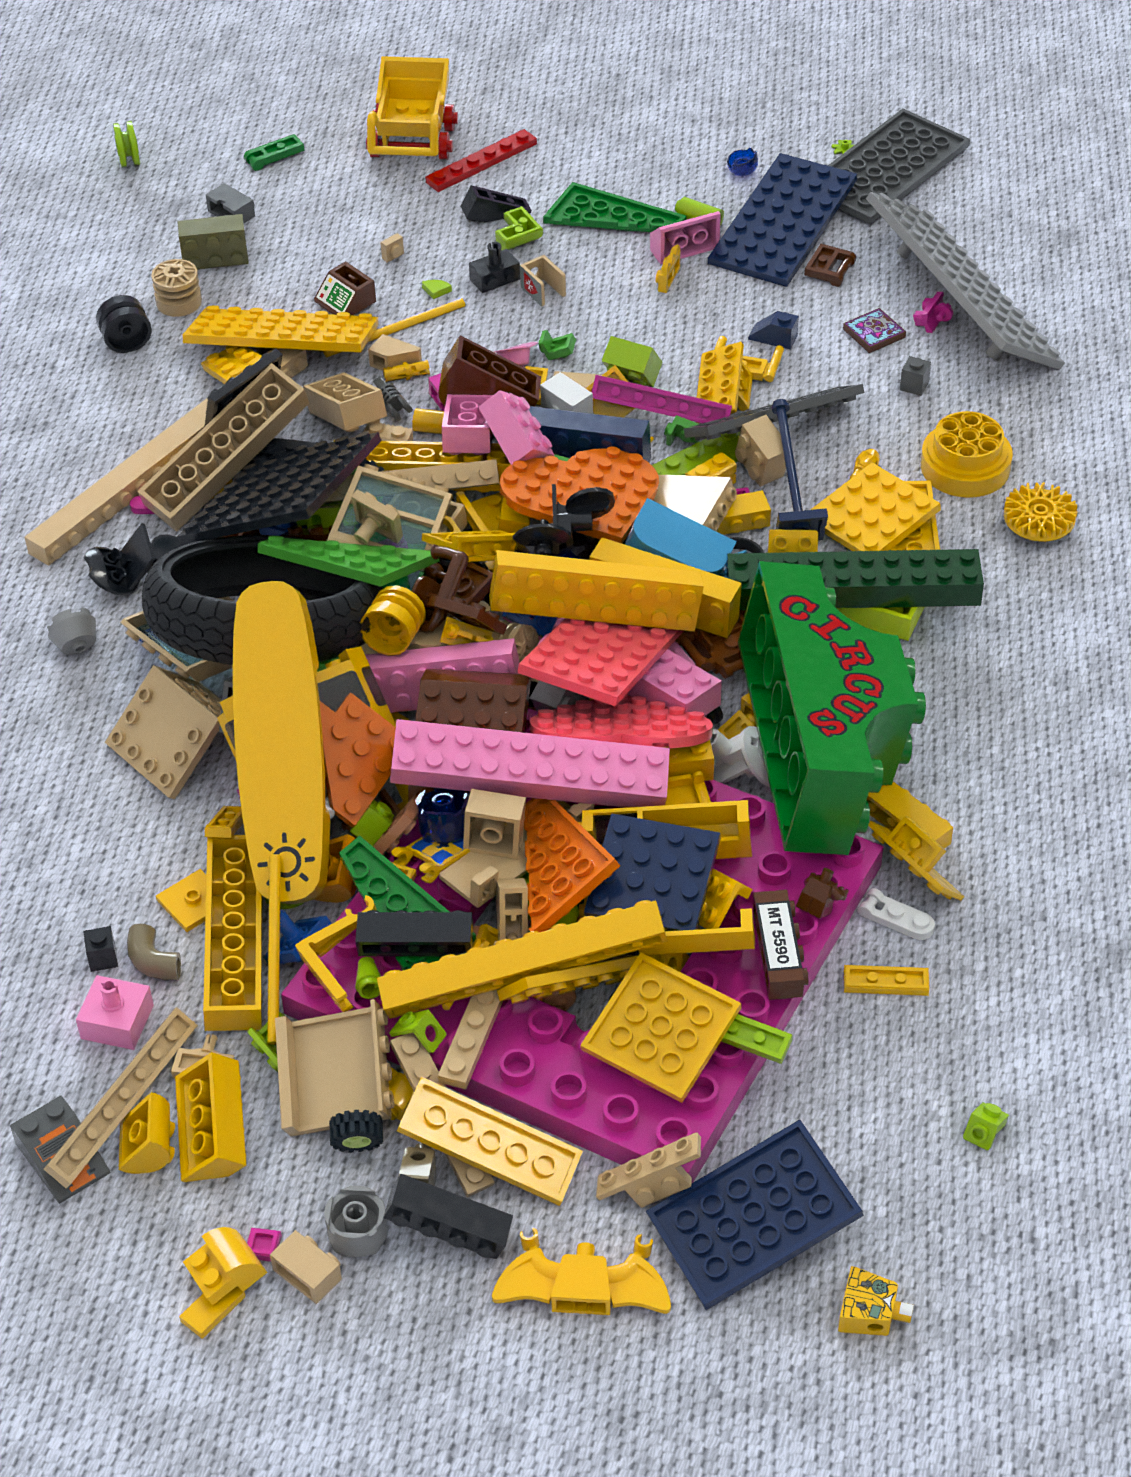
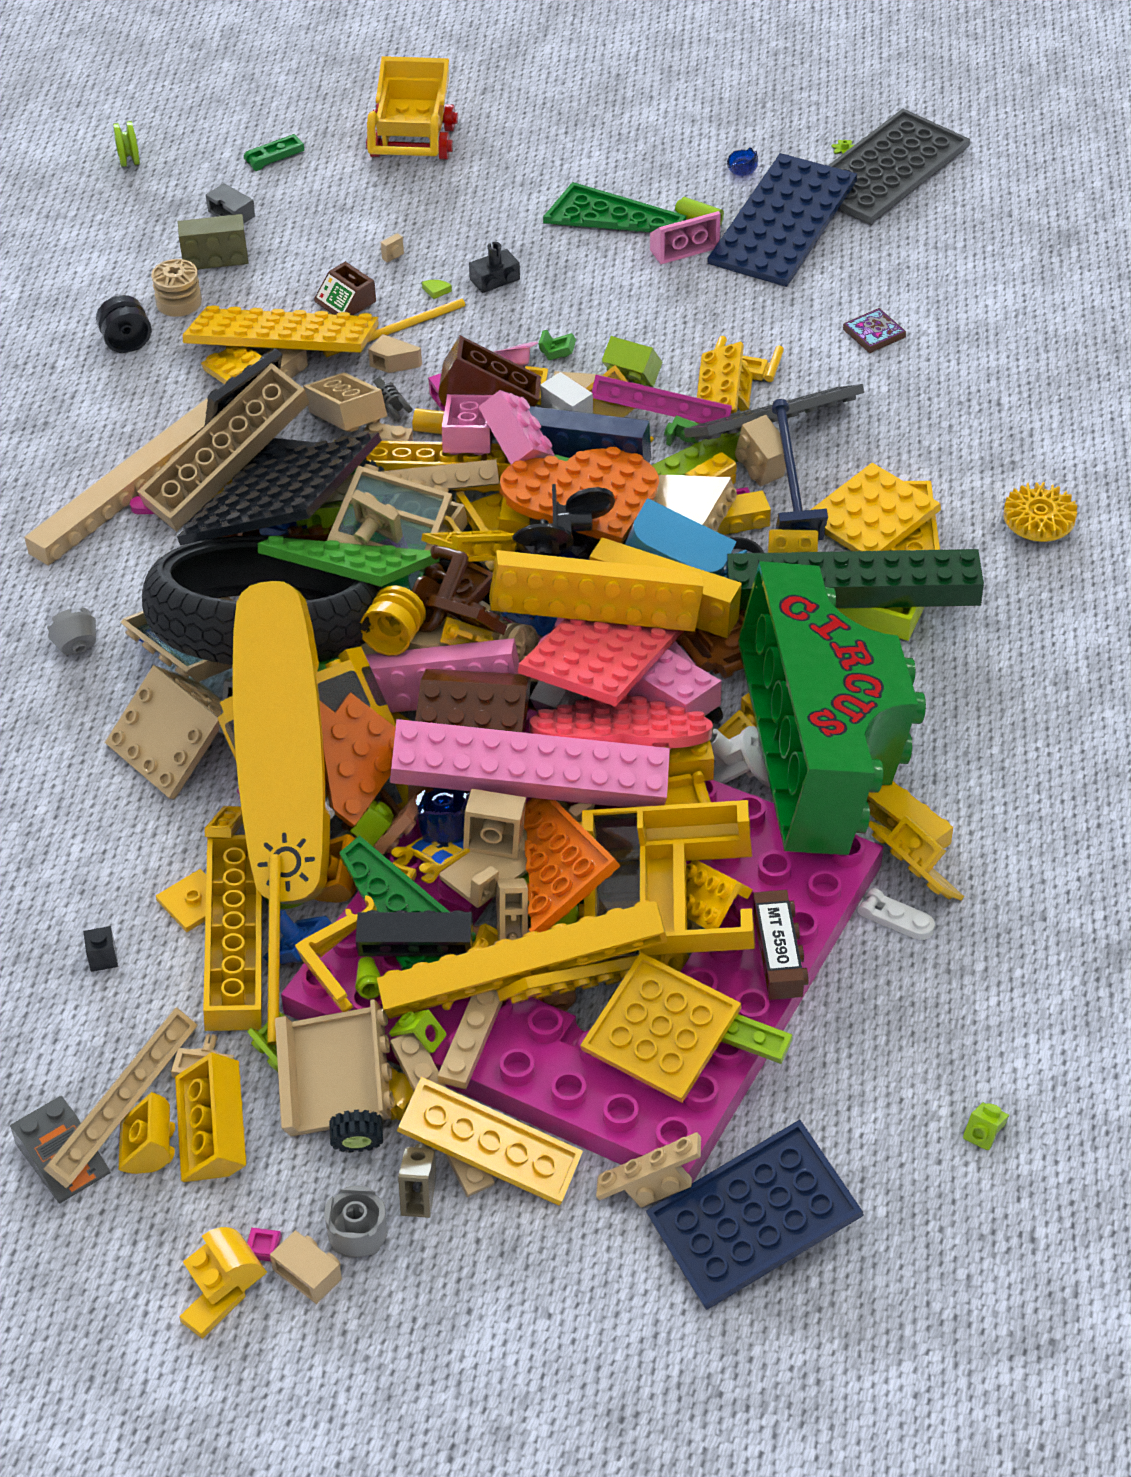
(114, 1012): bright pink brick -> none
(122, 570): black piece -> none
(147, 958): dark tan cylinder -> none
(406, 370): yellow pin -> none
(448, 1217): black brick -> none
(480, 160): red plate -> none
(490, 205): black slope -> none
(520, 231): lime brick -> none
(546, 271): tan piece -> none
(582, 1280): yellow torso -> none
(657, 864): dark blue plate -> none
(669, 269): yellow plate -> none
(776, 330): dark blue slope -> none
(820, 894): reddish brown piece -> none
(825, 259): reddish brown plate -> none
(864, 459): yellow piece -> none
(871, 1304): yellow torso -> none
(886, 980): yellow tile -> none
(915, 375): dark grey brick -> none
(933, 312): dark pink hips -> none
(965, 282): light grey piece -> none
(966, 455): yellow wheel -> none

